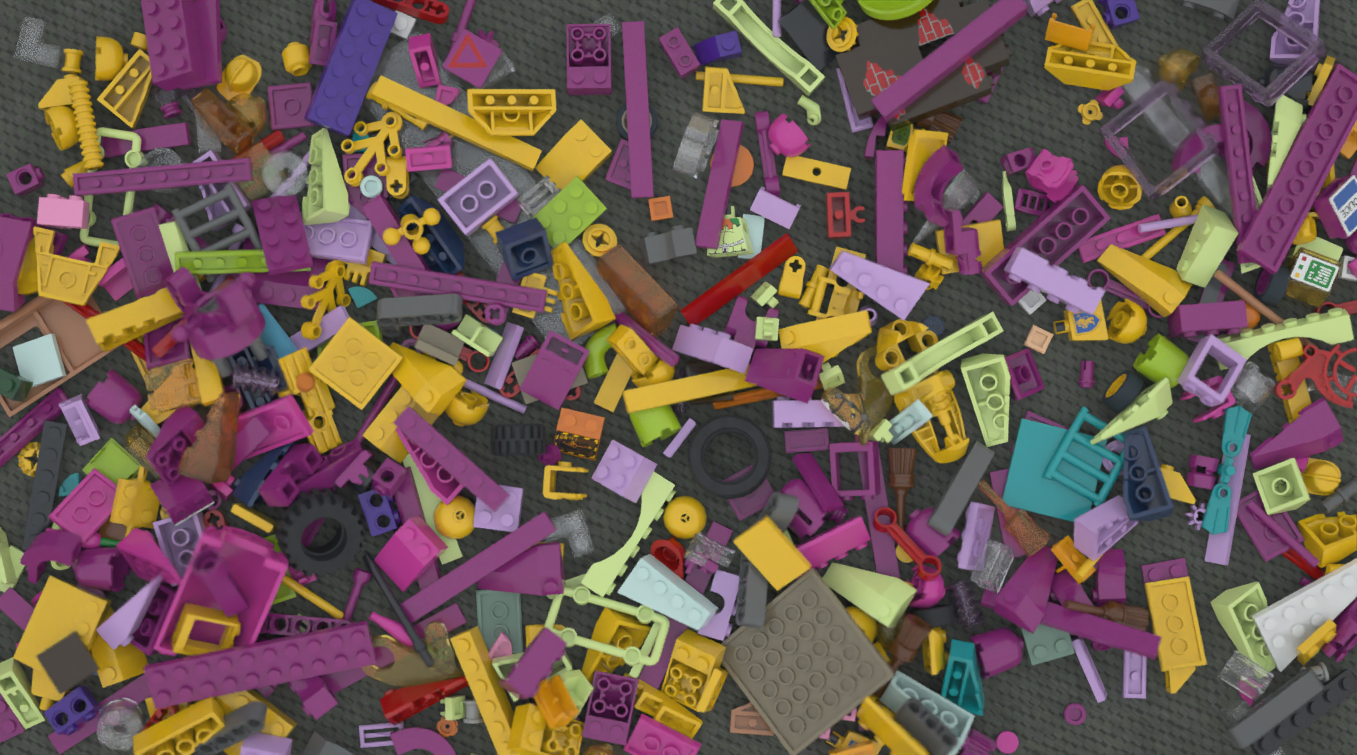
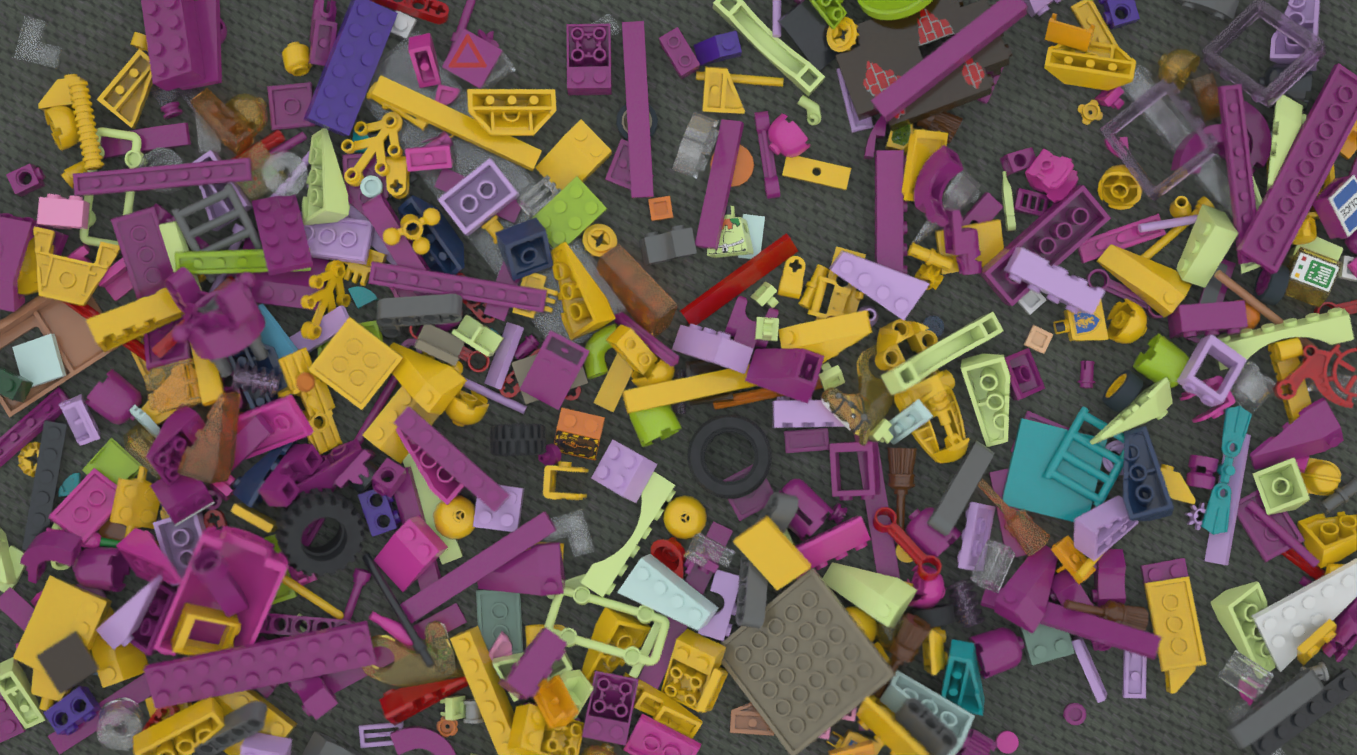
(72, 61): yellow bush -> none
(108, 58): yellow cylinder -> none
(239, 77): yellow piece -> none
(502, 313): magenta bush -> none
(679, 438): lavender tile -> none
(774, 208): lavender hinge -> none
(817, 482): magenta tile -> none
(839, 215): red brick -> none
(1322, 74): yellow wing -> none

